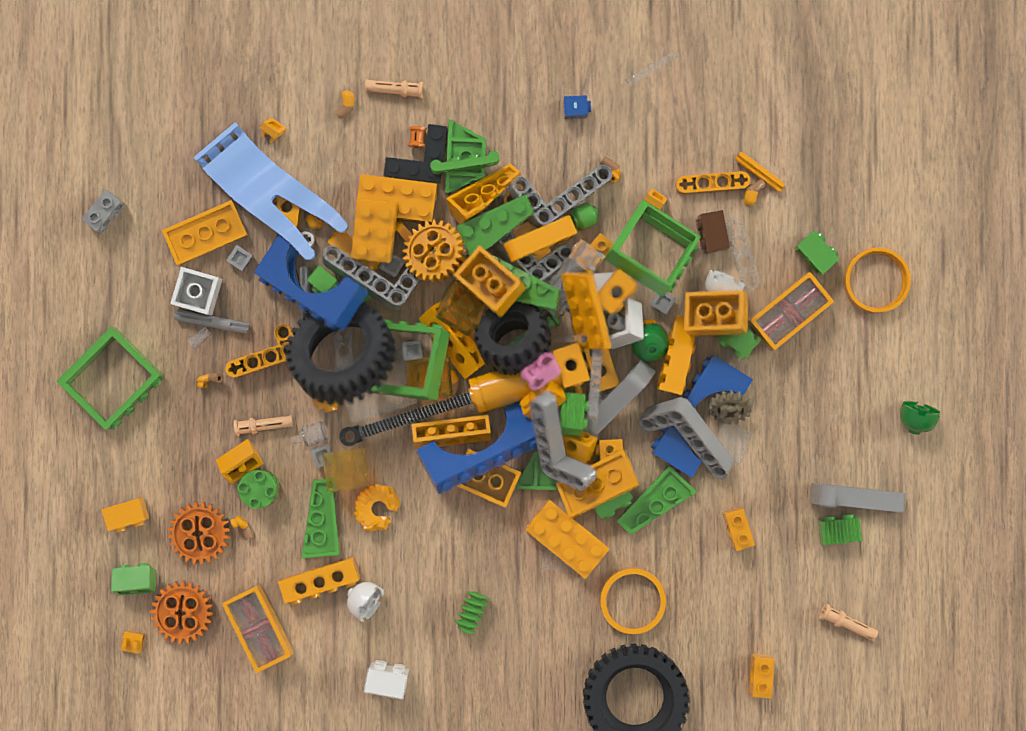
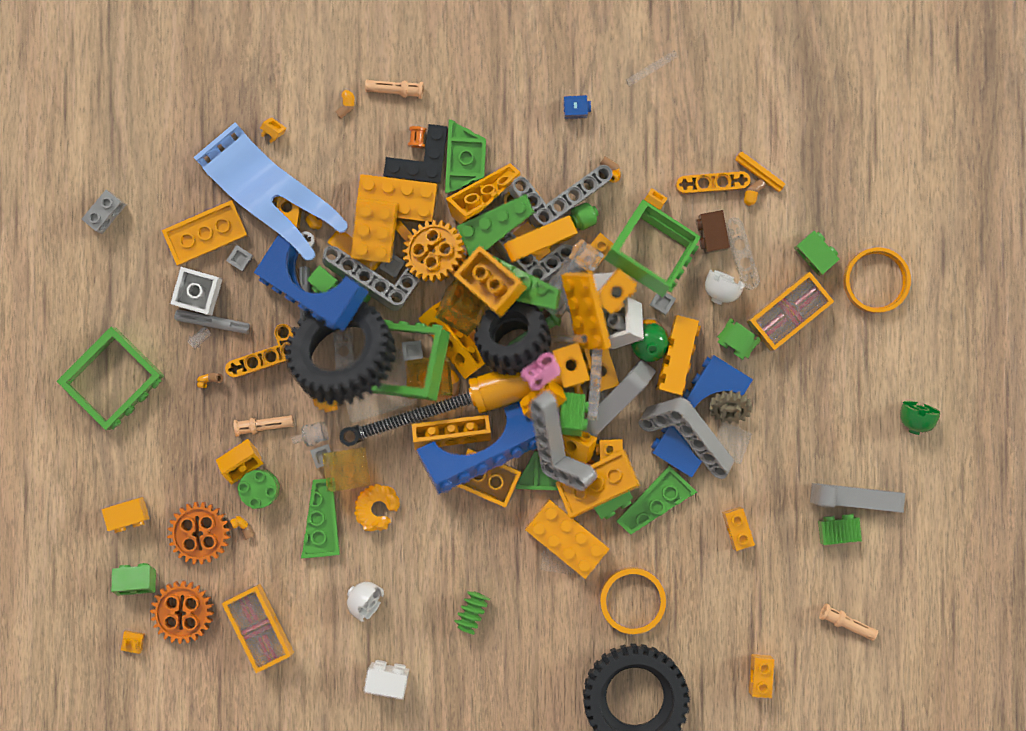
(289, 585): light orange brick -> none
(473, 161): bright green plate -> none
(716, 313): light orange brick -> none

